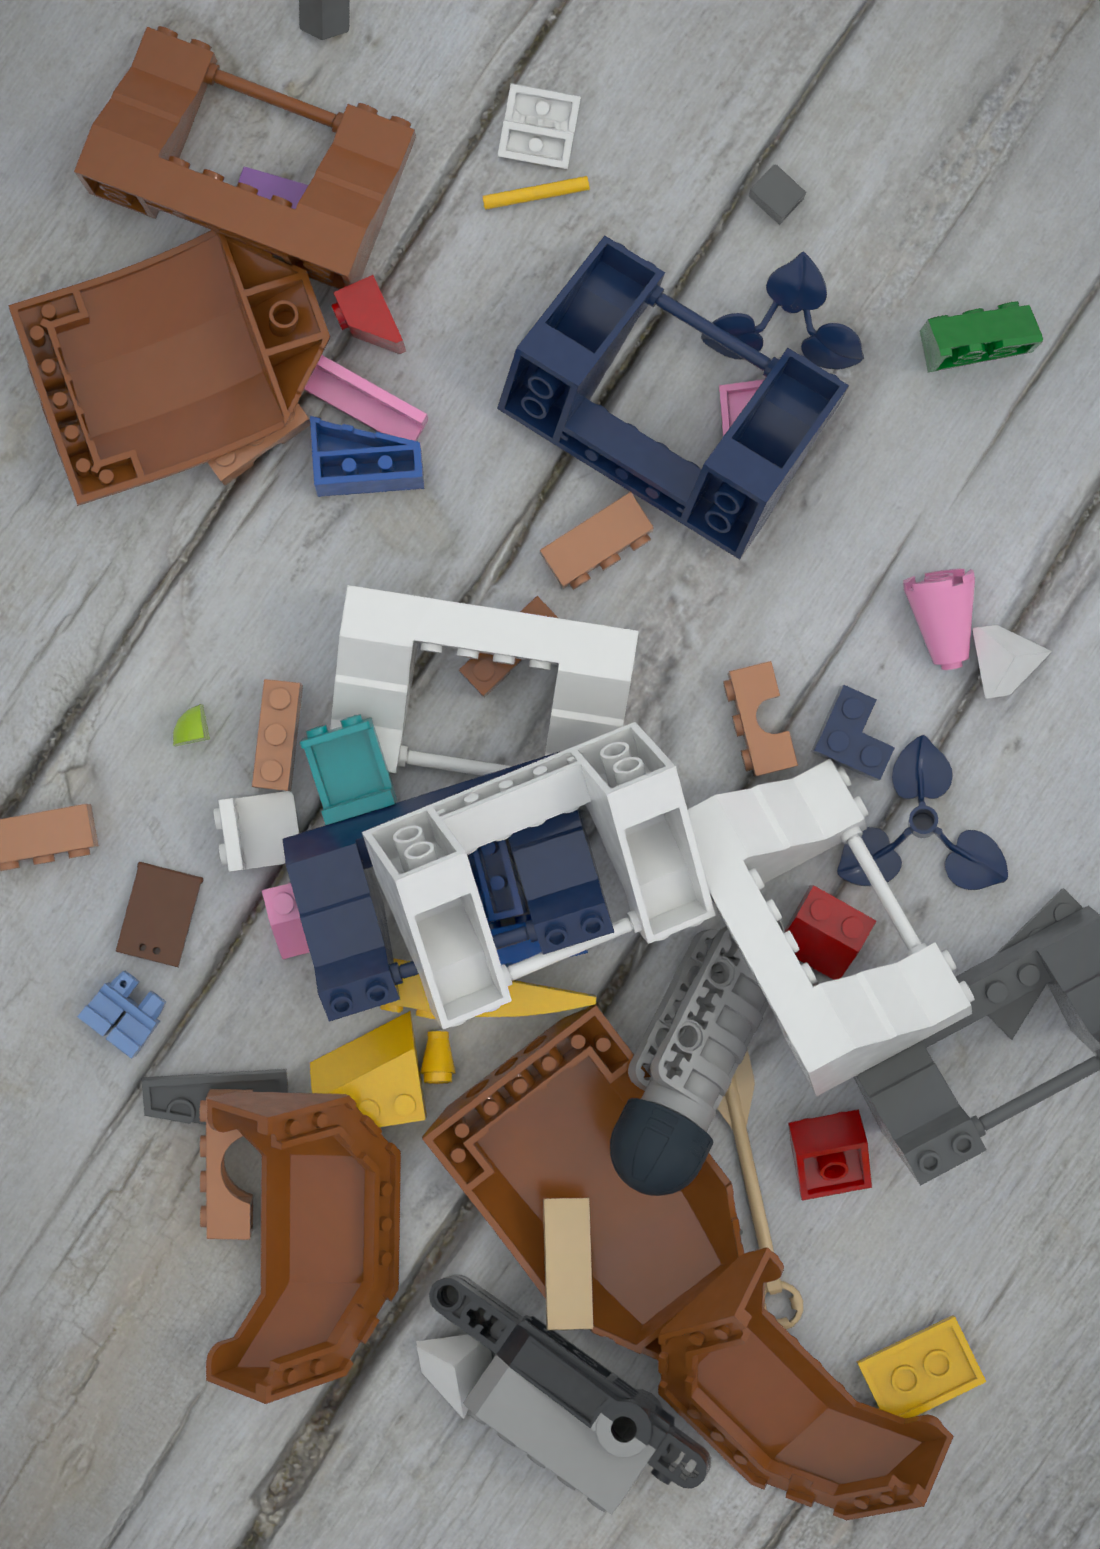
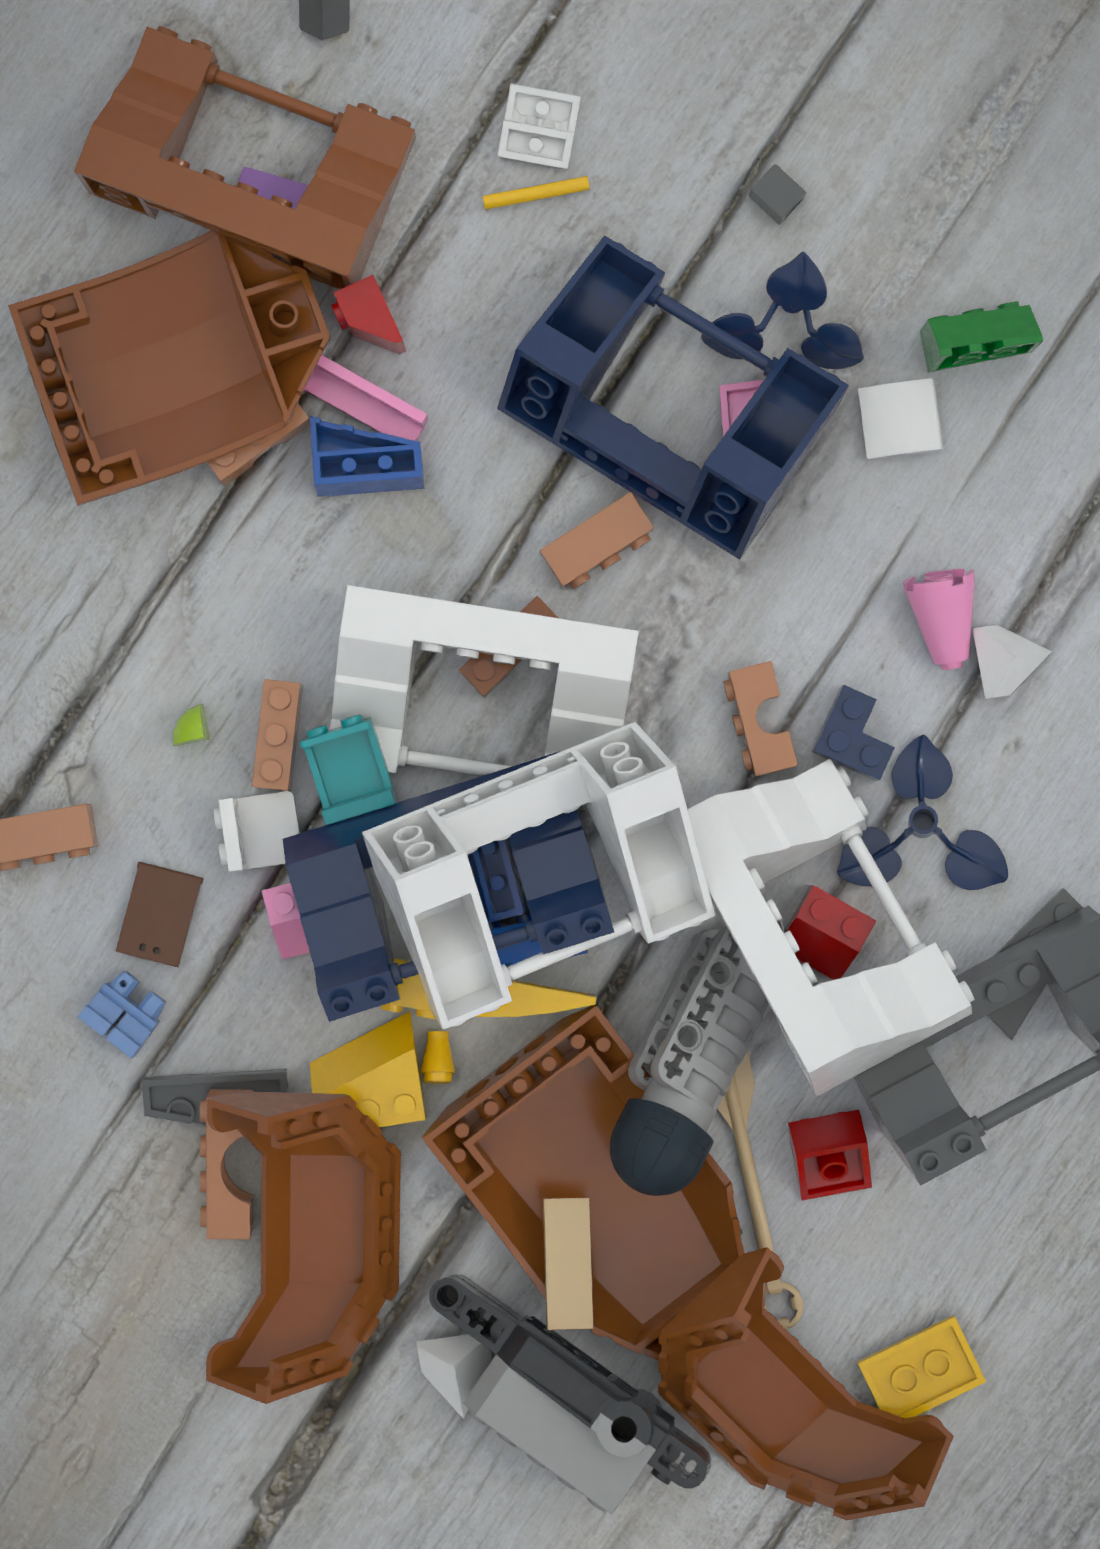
(900, 418): none -> white slope

